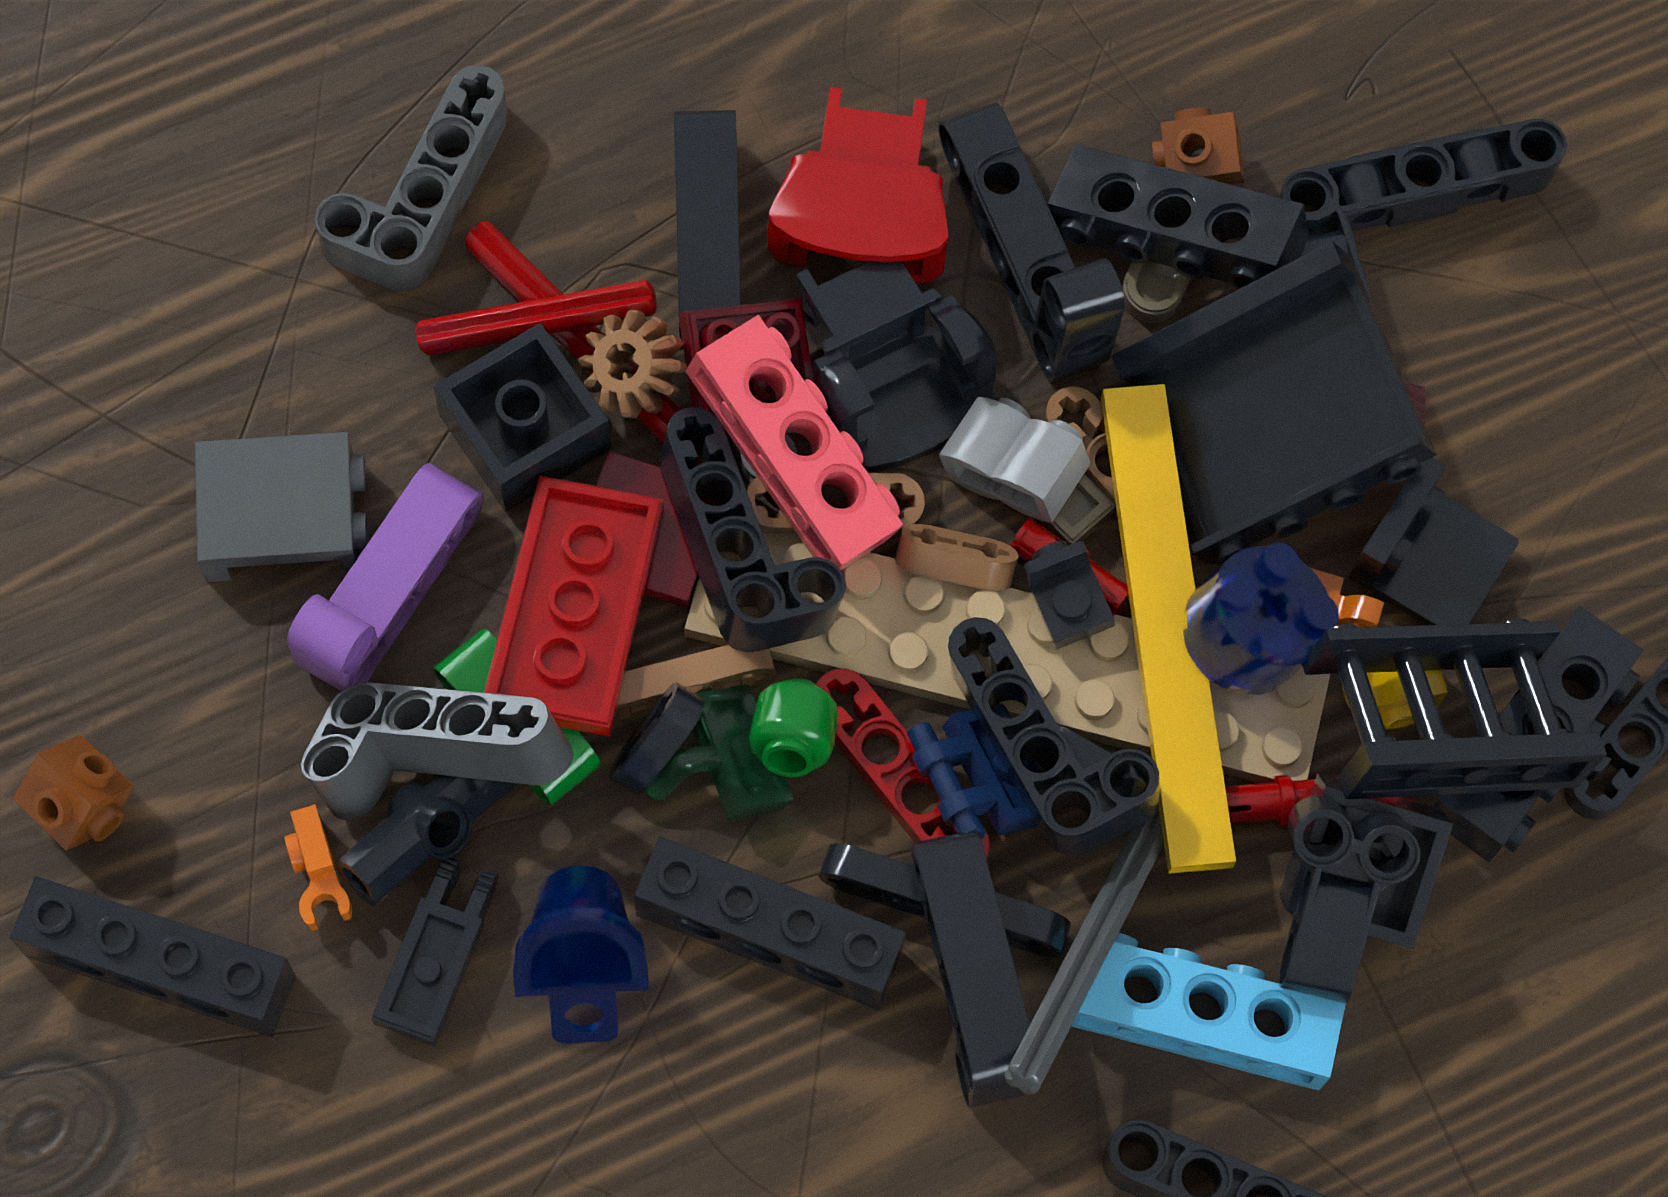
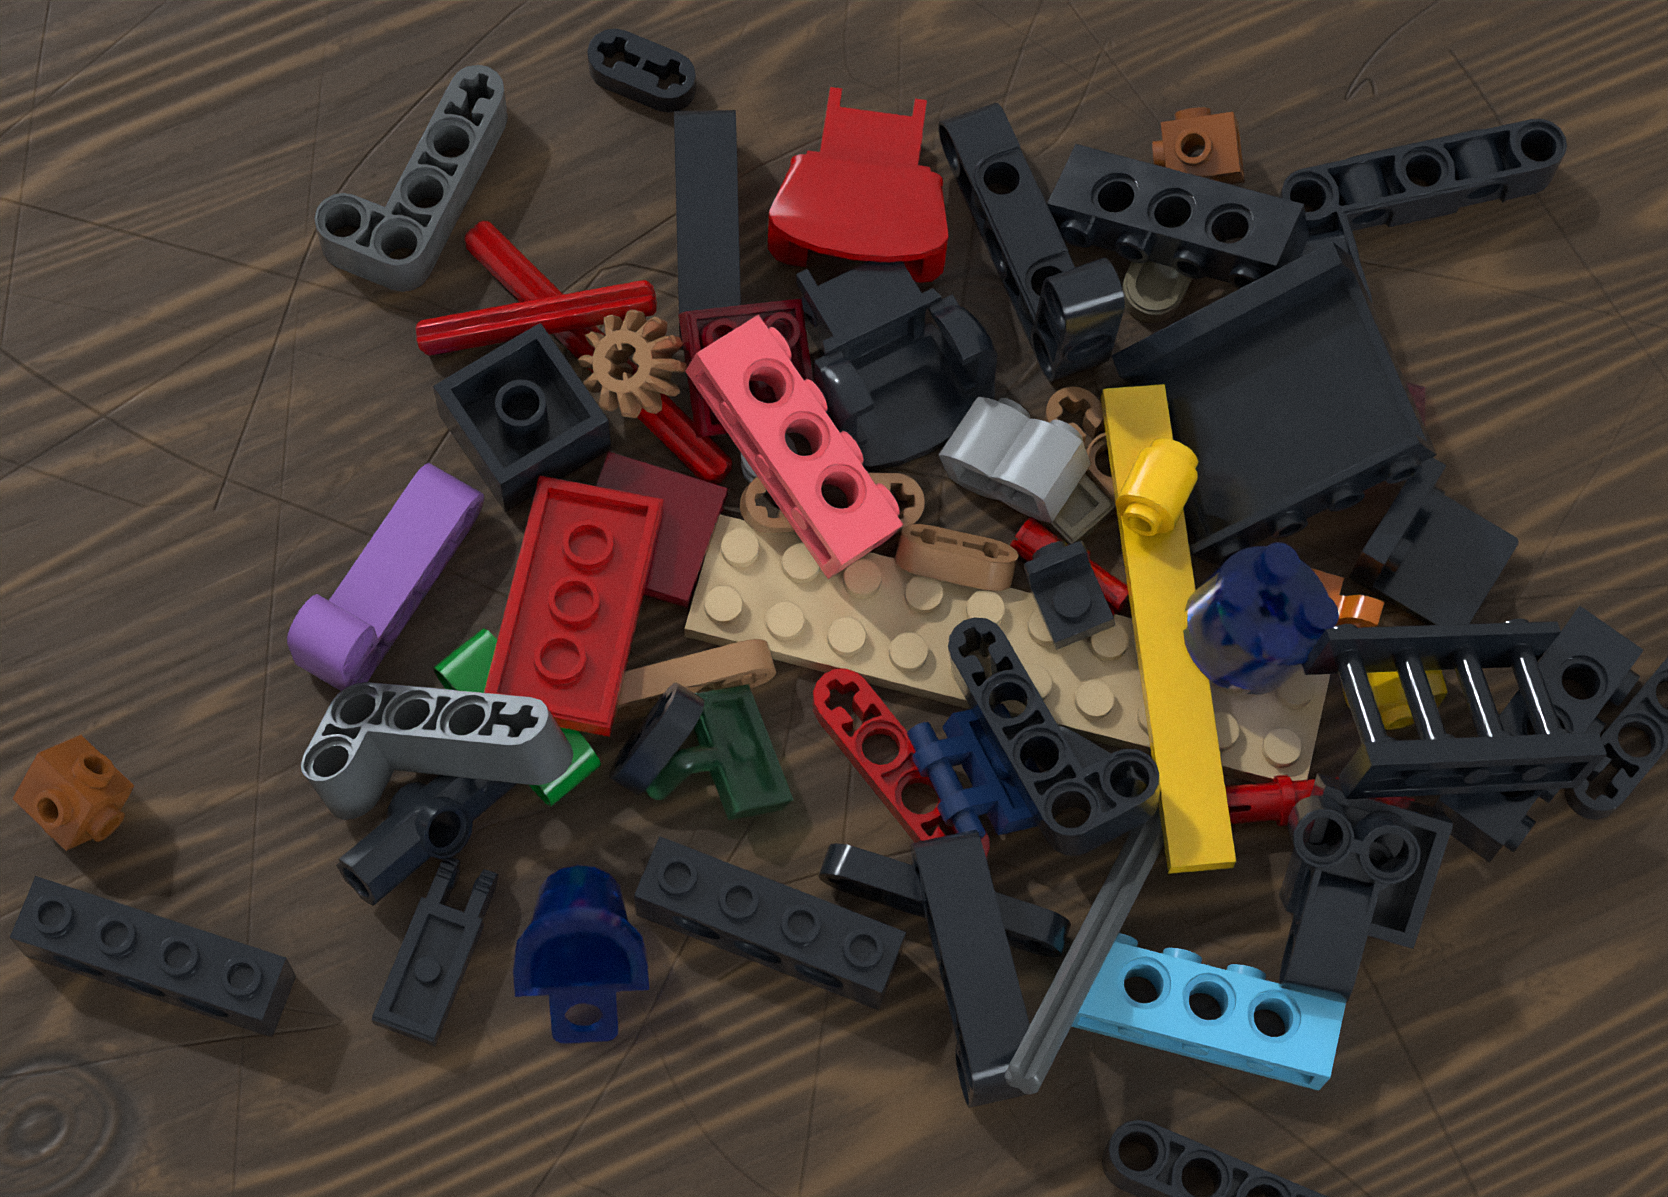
(278, 502): dark grey panel -> none
(312, 852): orange plate -> none
(641, 71): none -> black beam
(736, 529): black beam -> none
(794, 727): green head -> none
(1157, 487): none -> yellow brick

